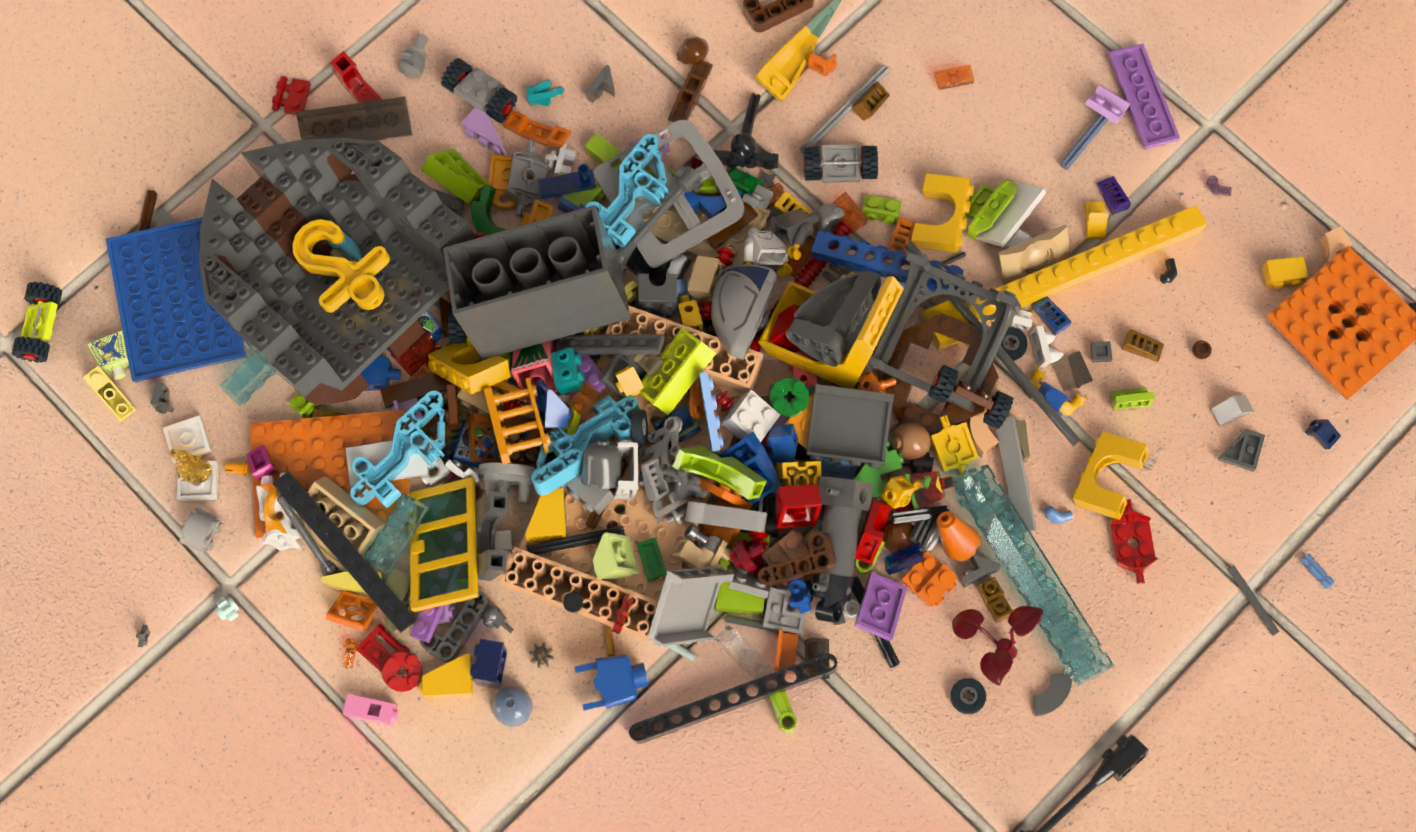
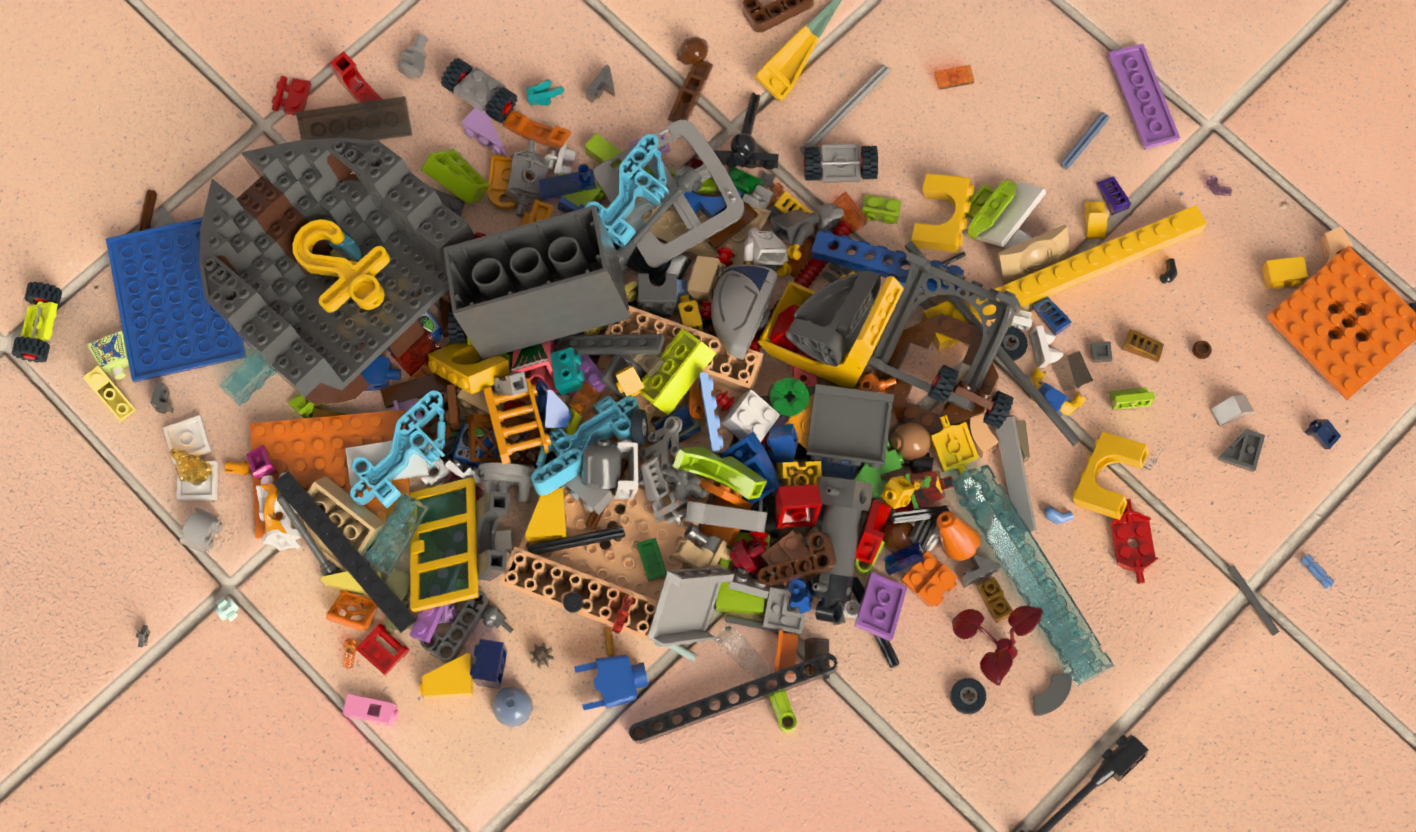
(392, 665): red plate -> none
(481, 212): green arch -> none
(511, 384): none -> light grey leg
(614, 557): yellowish green slope -> none
(821, 65): orange bracket -> none
(863, 110): pearl gold slope -> none
(905, 227): orange slope -> none
(1108, 104): lavender bracket -> none

